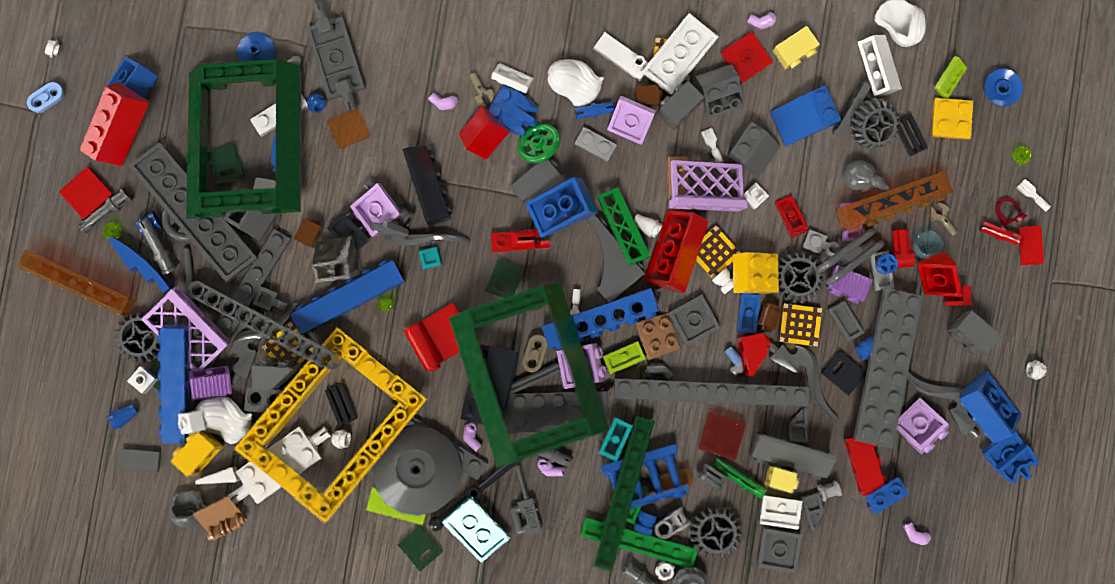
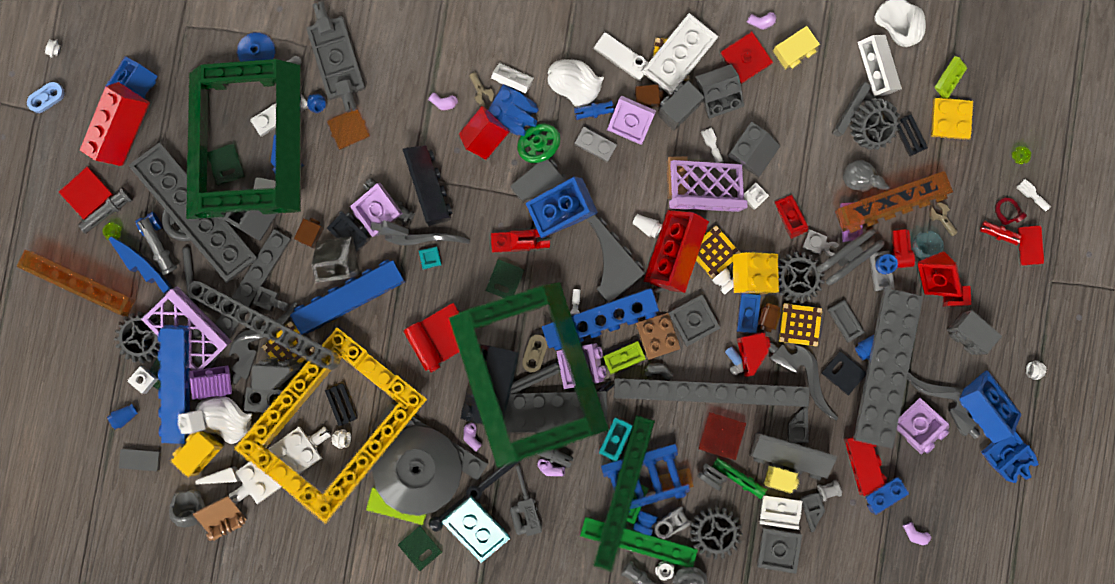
(385, 304): clear neon green plate -> none
(627, 224): green fence -> none
(805, 116): blue slope -> none
(851, 285): medium lavender brick -> none
(1009, 81): blue dish -> none

